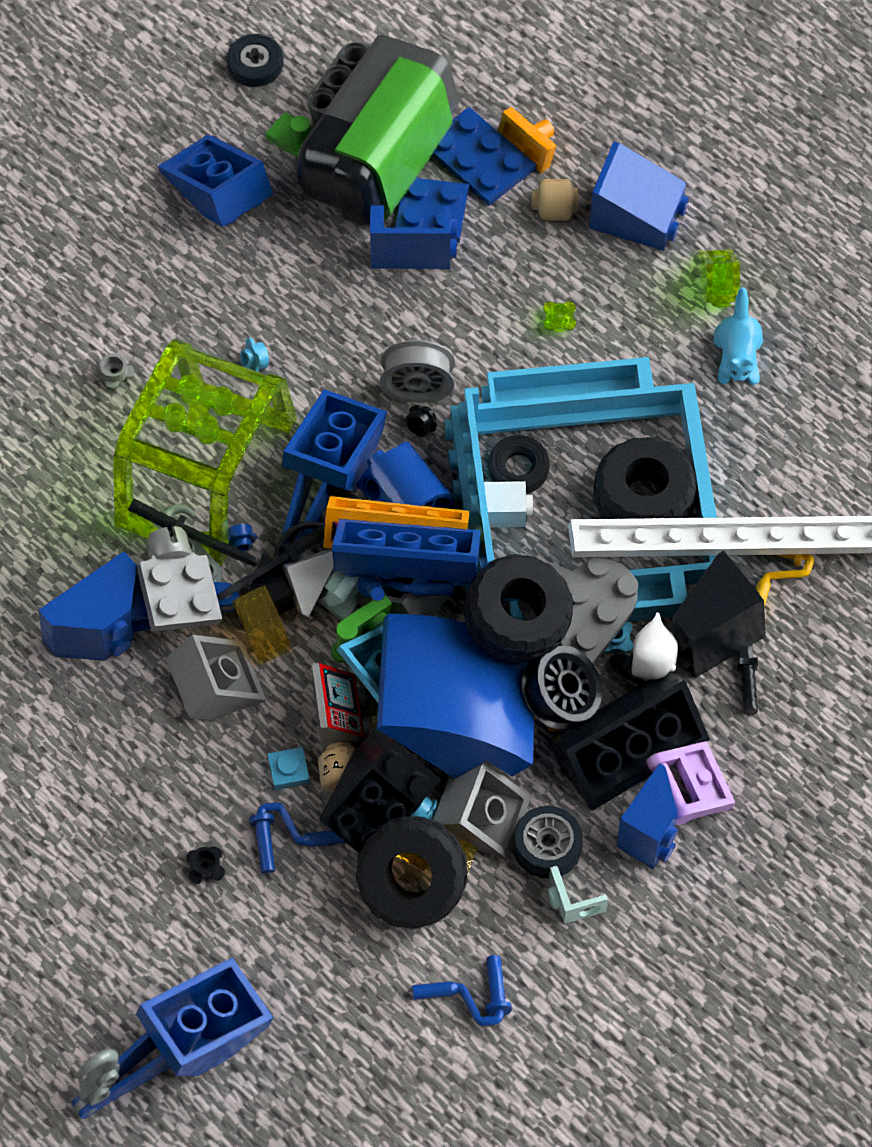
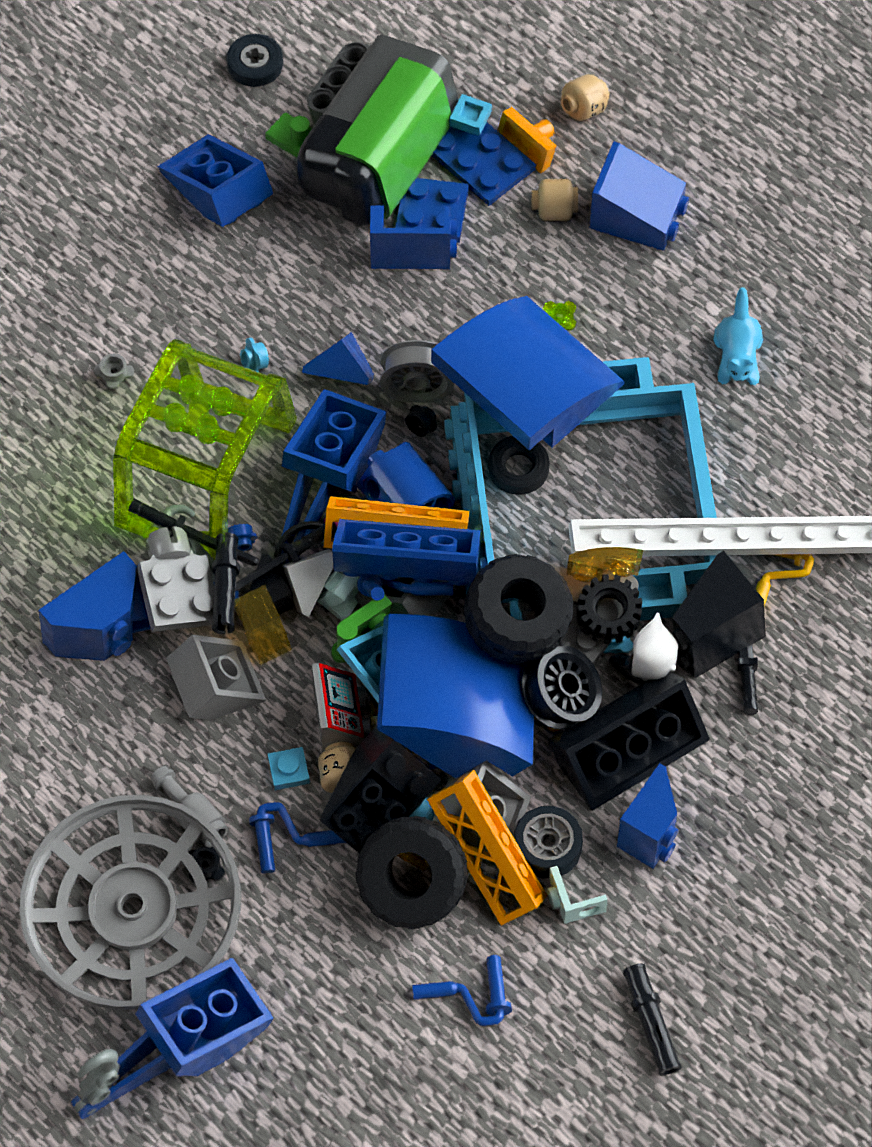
(120, 884): none -> light grey dish
(164, 779): none -> light grey piece
(225, 571): none -> black pin
(342, 362): none -> blue slope
(470, 115): none -> medium azure plate
(500, 845): none -> light orange fence
(508, 503): white brick -> none
(525, 371): none -> blue slope
(584, 97): none -> tan head
(591, 562): none -> clear yellow slope
(612, 589): none -> black tyre
(647, 1006): none -> black pin
(651, 461): black tyre -> none
(701, 779): lavender plate -> none
(720, 276): clear neon green slope -> none

